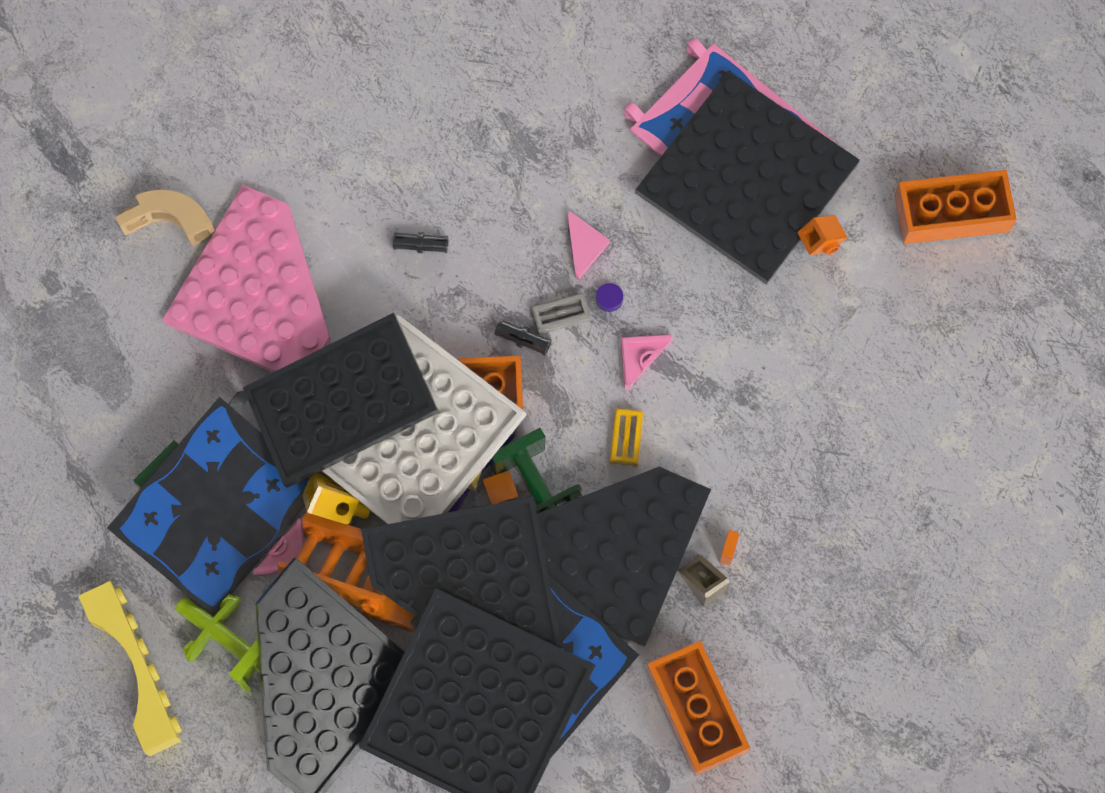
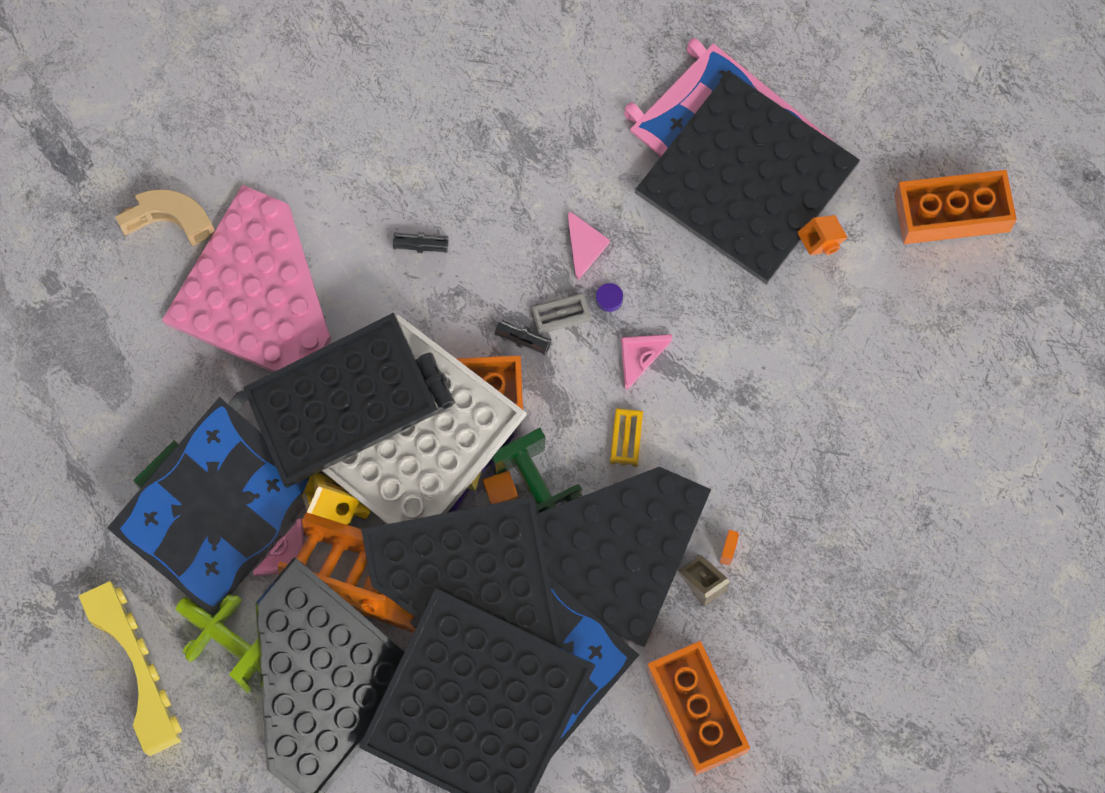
(435, 381): none -> black pin

